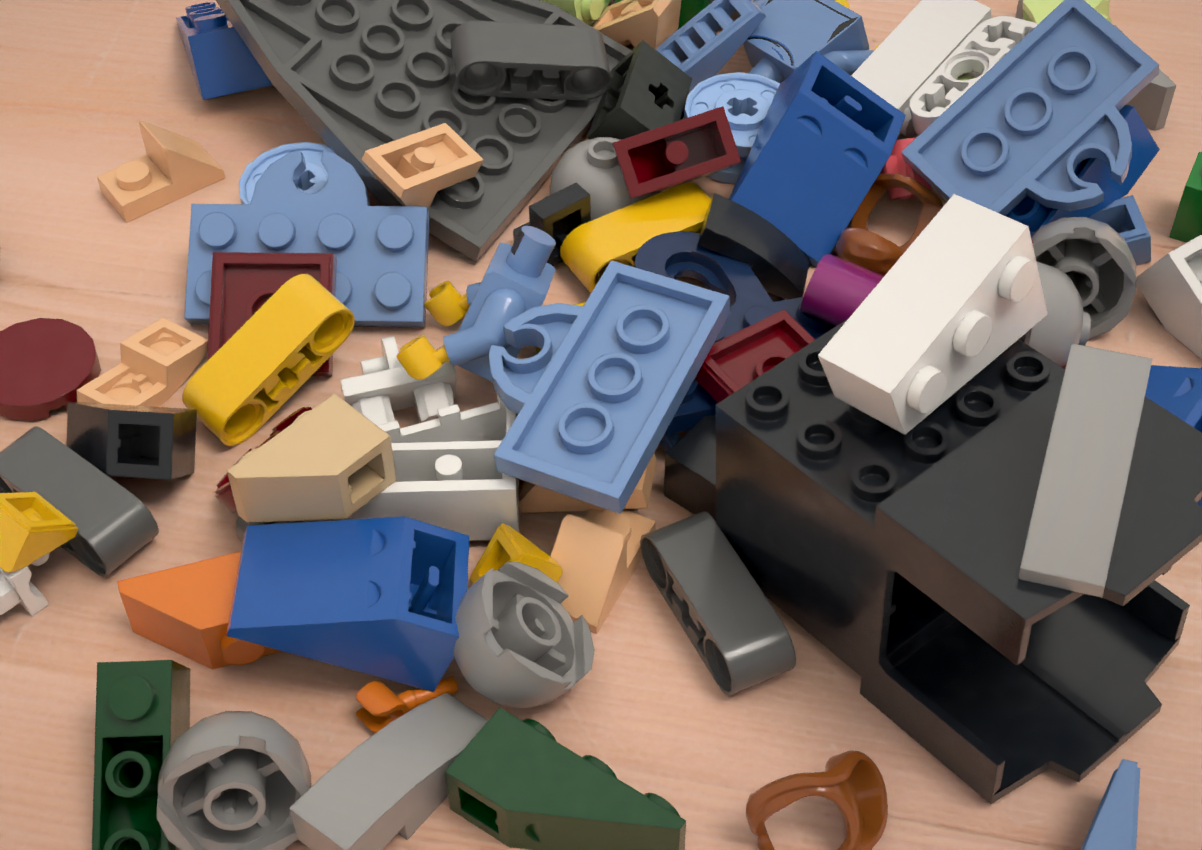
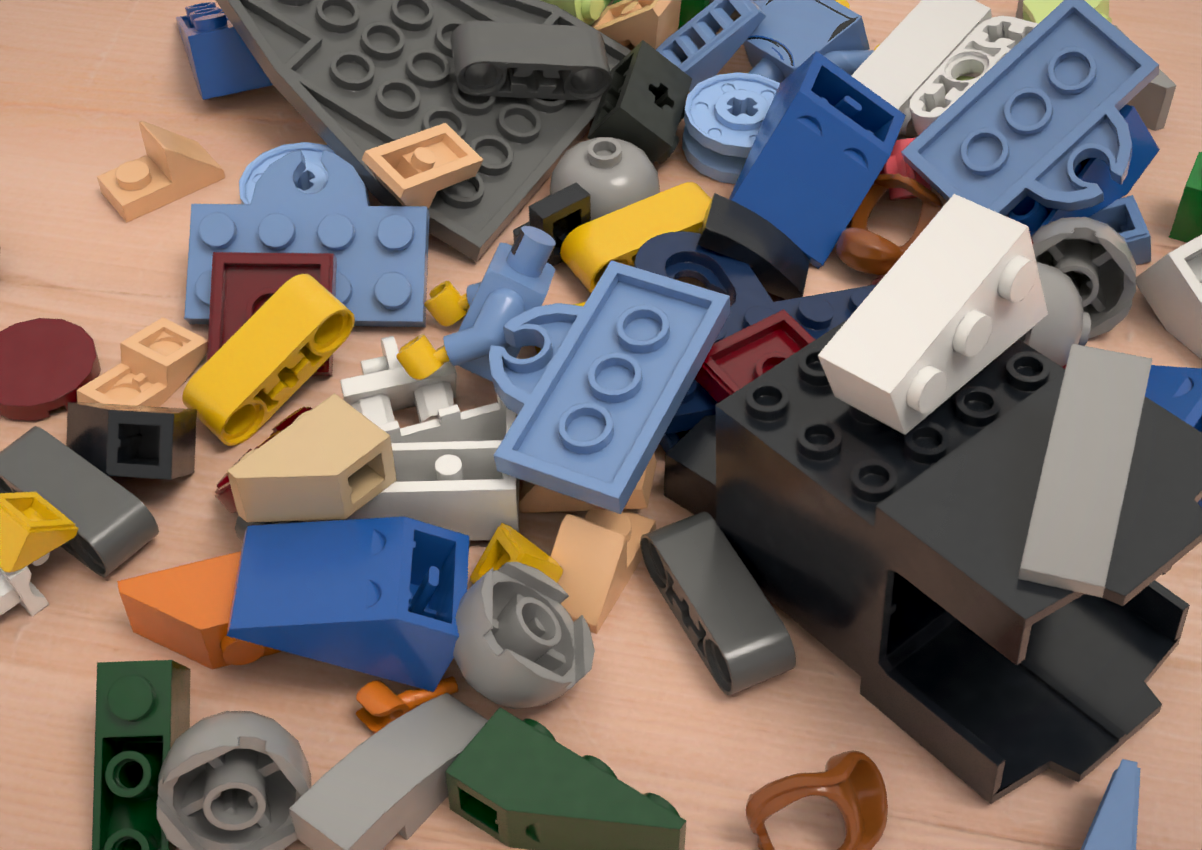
(676, 153): dark red slope -> none
(837, 289): magenta panel -> none

